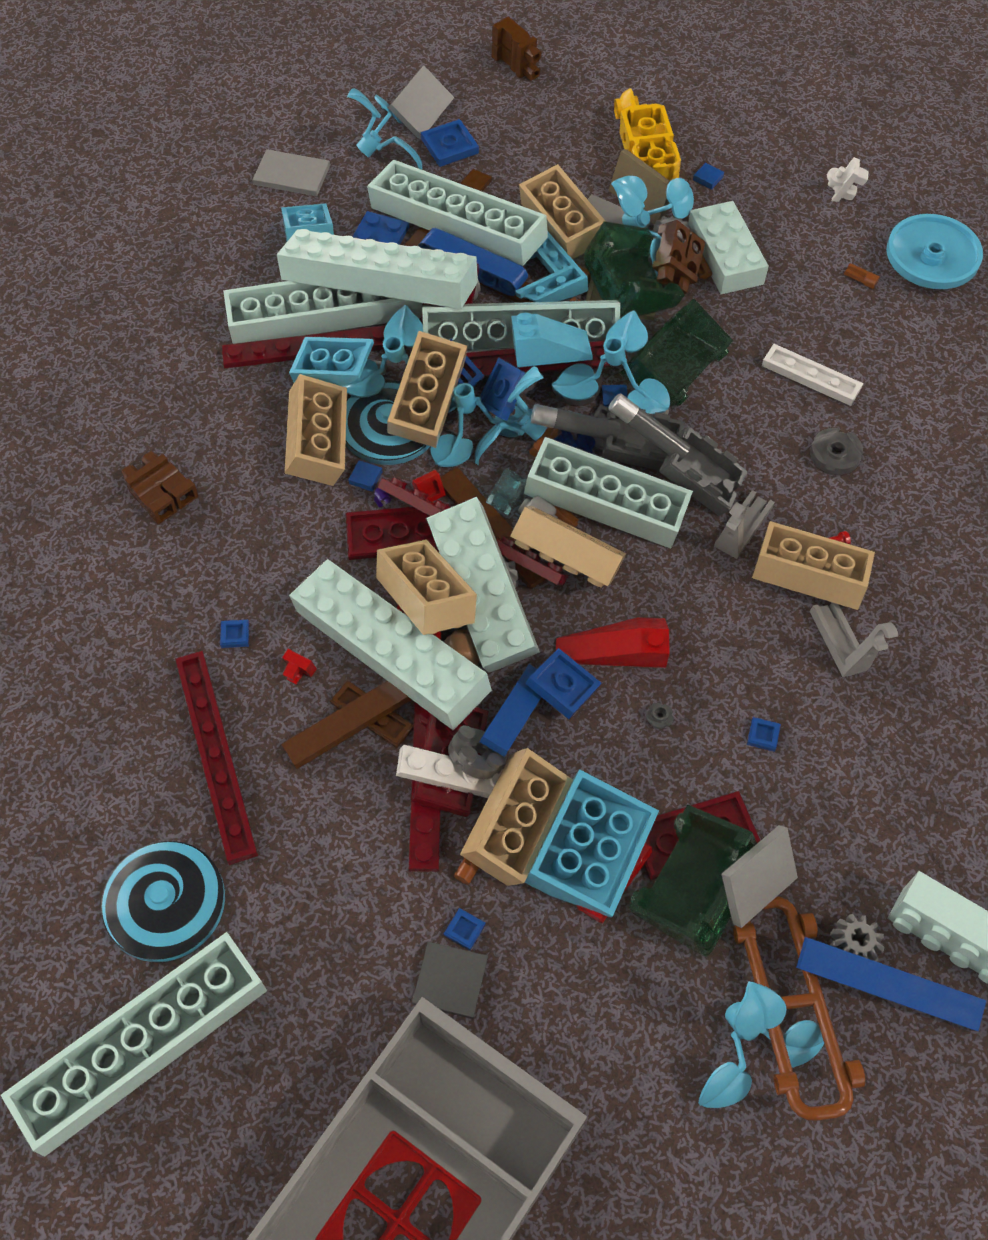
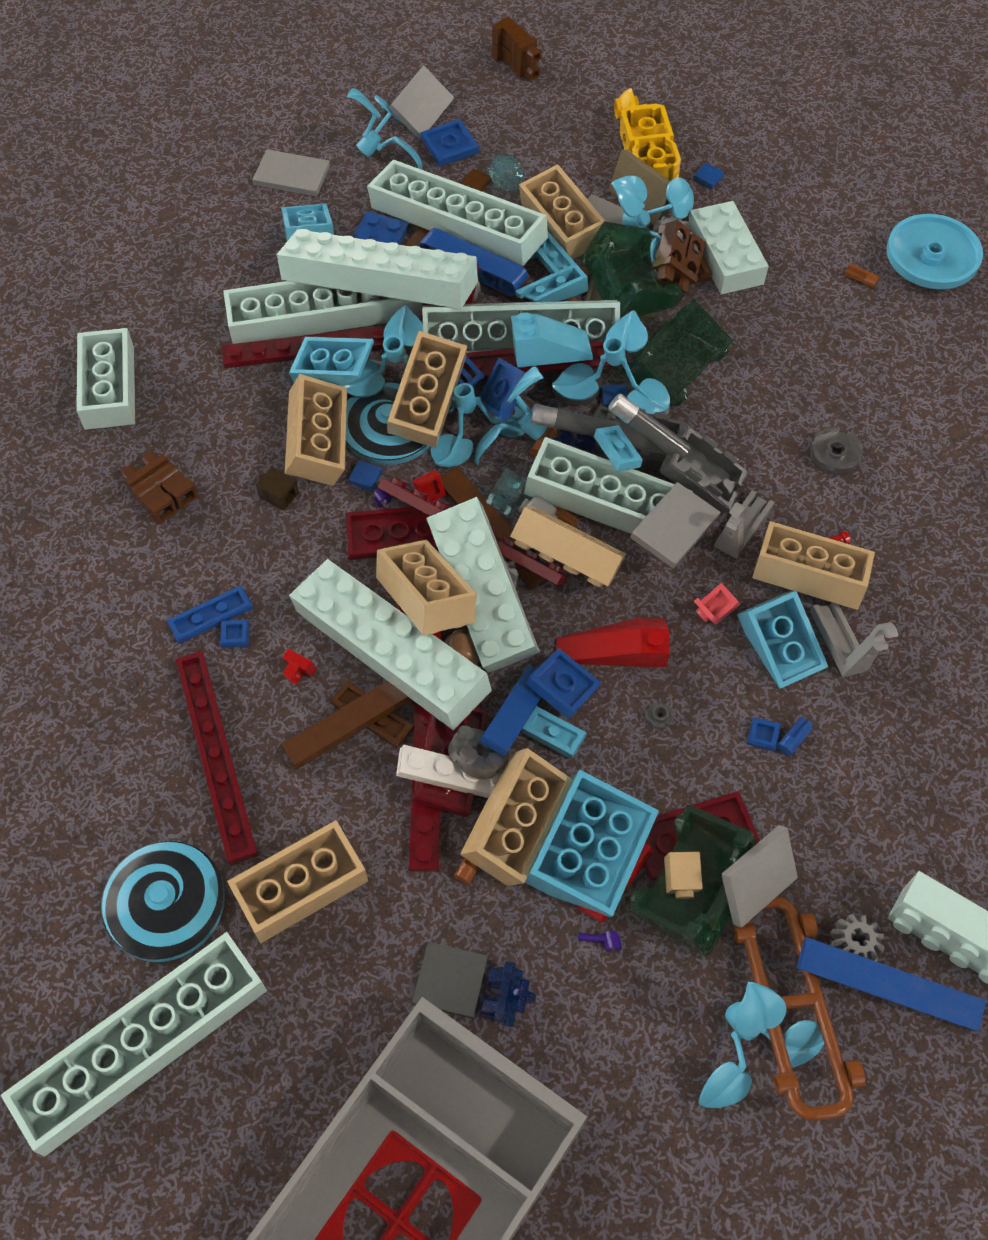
(105, 378): none -> light aqua brick
(209, 614): none -> blue tile
(277, 488): none -> dark brown brick
(298, 881): none -> tan brick
(464, 929): blue tile -> none
(505, 171): none -> clear light blue brick
(512, 994): none -> clear blue hips
(554, 732): none -> medium azure plate
(610, 938): none -> dark purple hand
(618, 448): none -> medium azure plate
(675, 525): none -> light grey tile
(683, 874): none -> tan brick
(716, 605): none -> coral bracket
(783, 638): none -> medium azure slope
(795, 736): none -> blue piece
(812, 374): white plate -> none
(843, 178): white hips -> none

